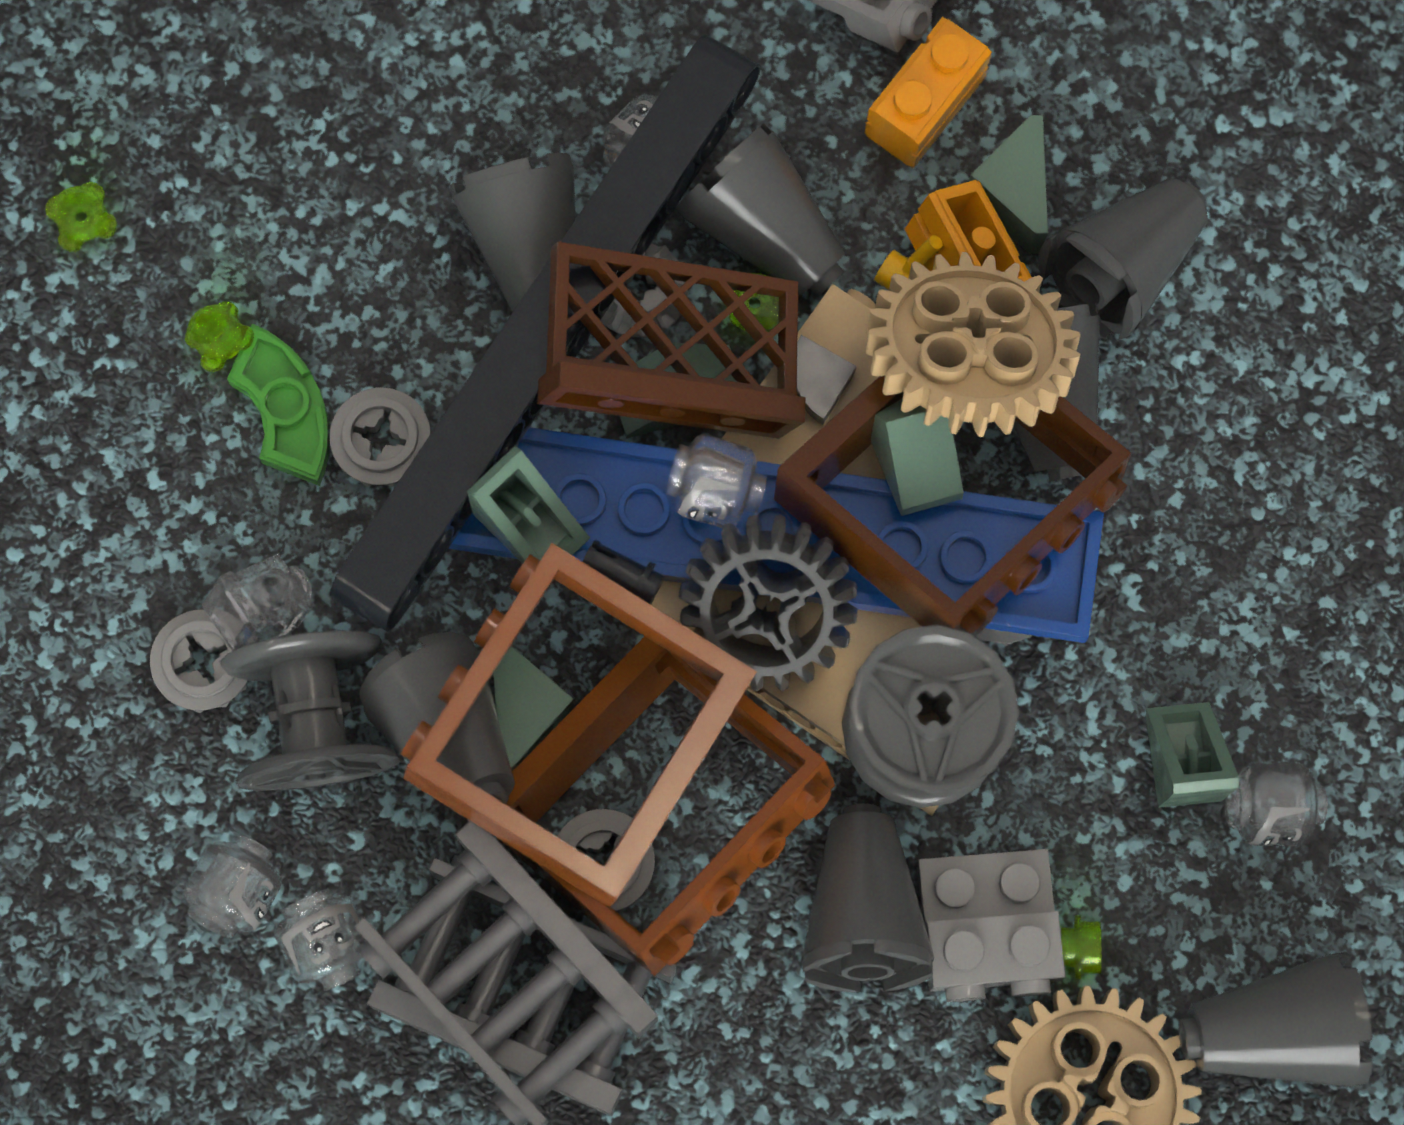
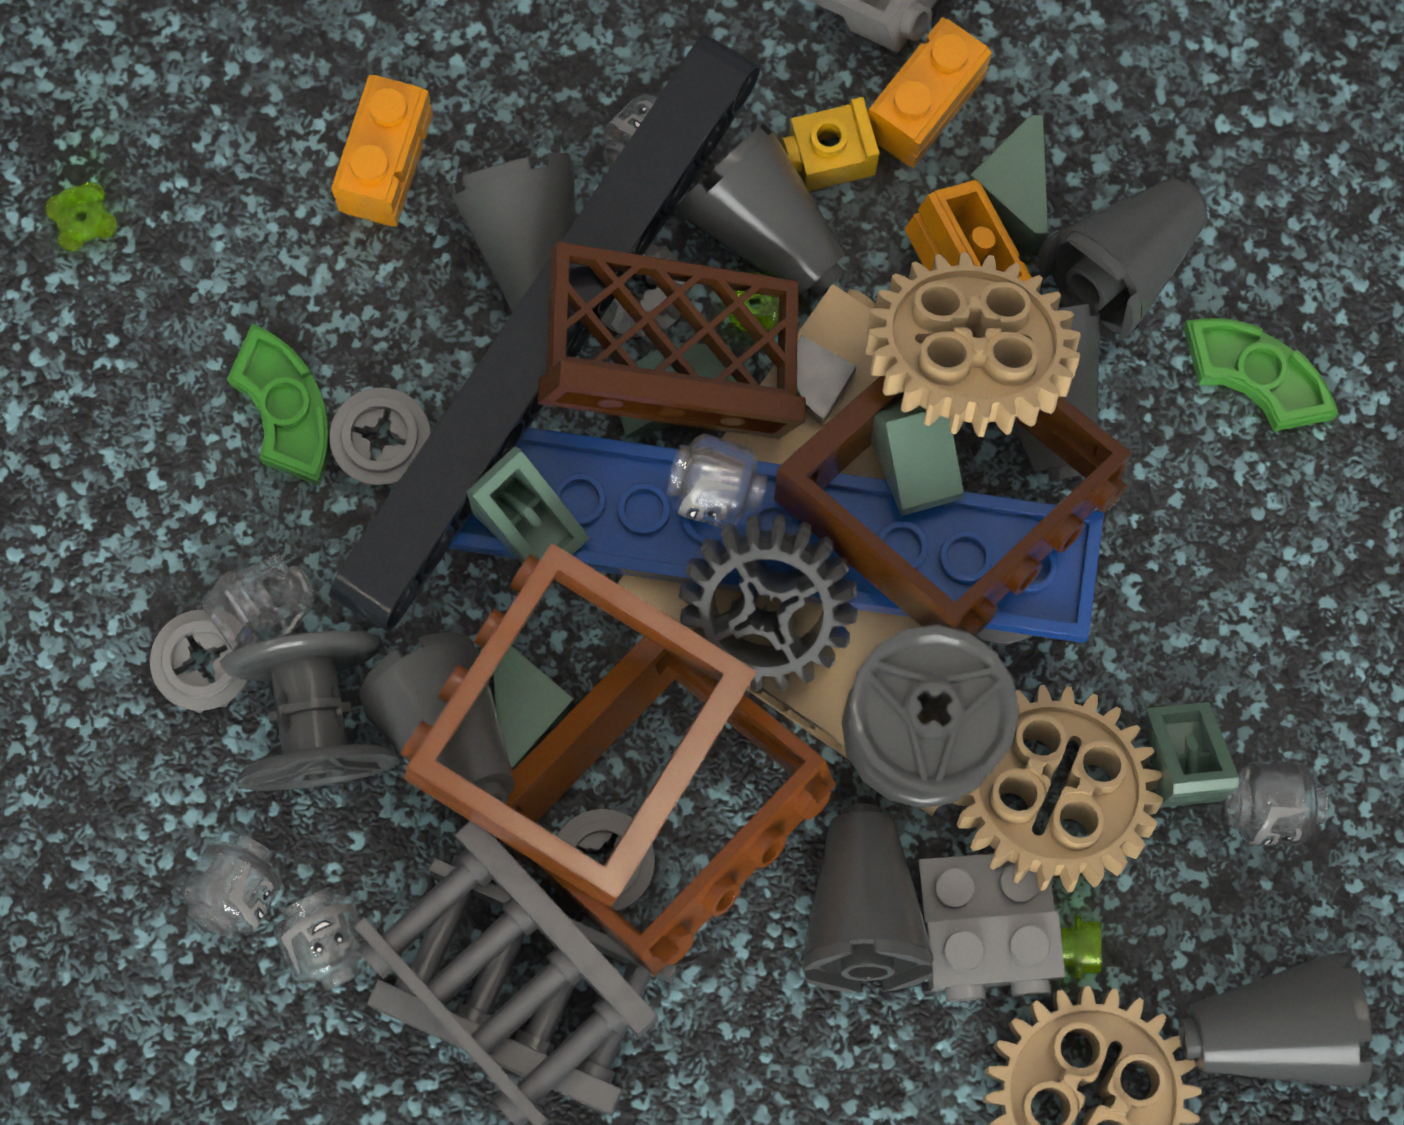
(208, 325): clear neon green plate -> none
(382, 150): none -> light orange brick
(624, 571): black pin -> none
(847, 161): none -> yellow brick
(901, 265): yellow hand -> none
(1111, 811): none -> tan gear
(1262, 368): none -> bright green tile

